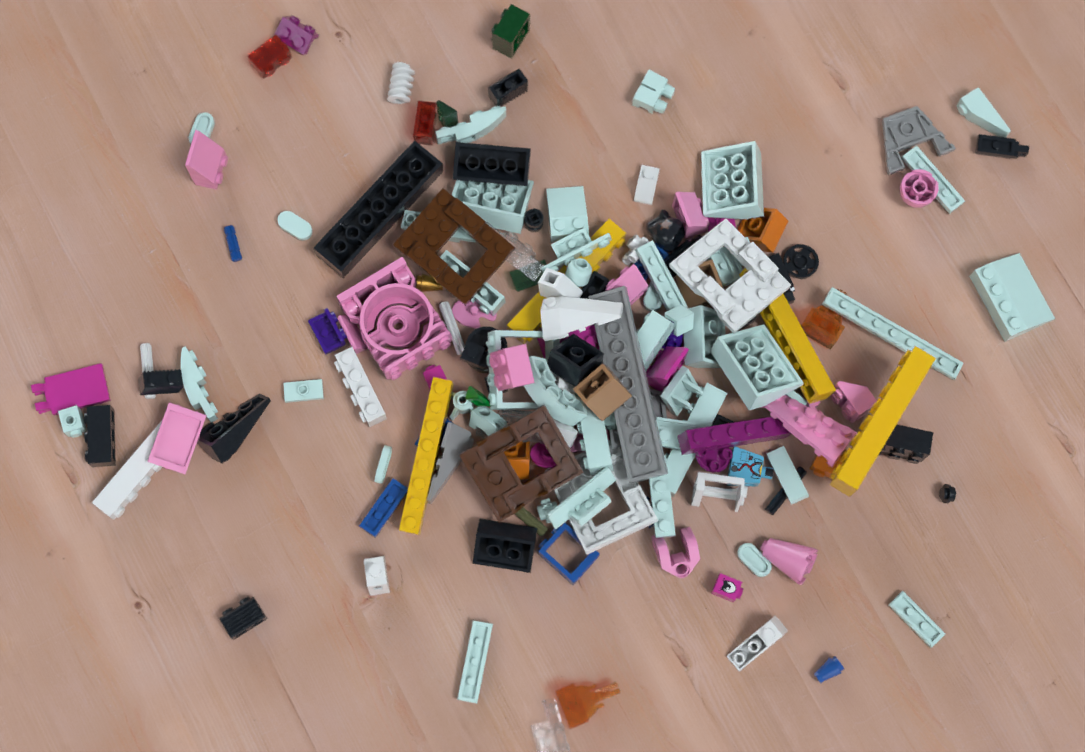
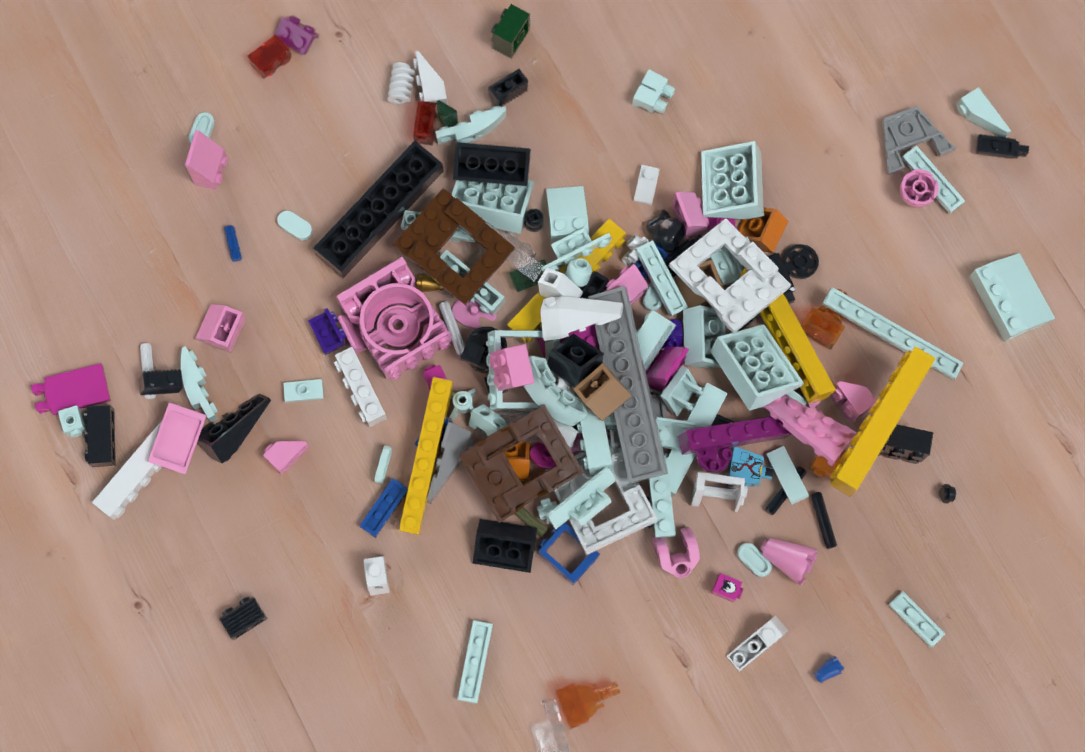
(221, 327): none -> bright pink slope
(284, 454): none -> bright pink slope
(432, 85): none -> white slope
(477, 397): green slope -> none
(682, 319): light aqua panel -> none
(823, 519): none -> black axle

